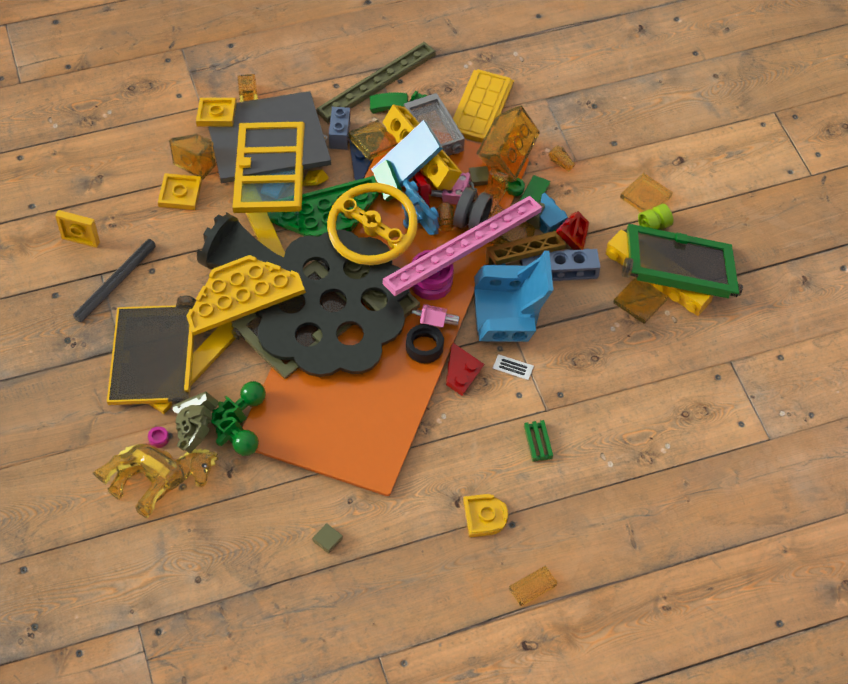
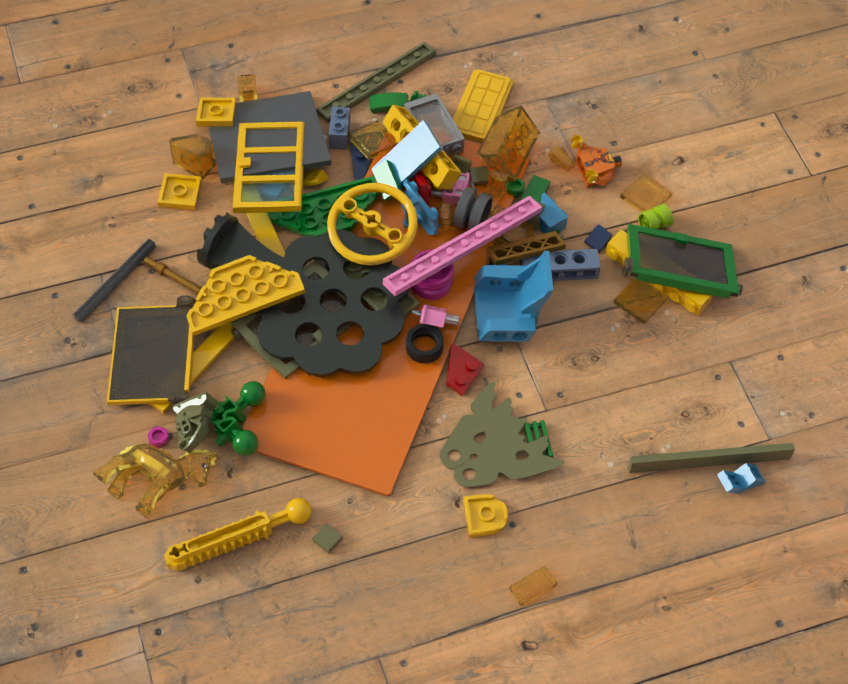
(77, 228): yellow tile -> none
(162, 269): none -> pearl gold bar
(234, 535): none -> yellow gear
(462, 163): none -> olive tile
(499, 447): none -> olive piece
(513, 367): white sticker -> none
(574, 230): red wing -> none
(594, 163): none -> orange torso
(598, 238): none -> dark blue slope
(711, 457): none -> olive tile
(742, 479): none -> dark azure slope

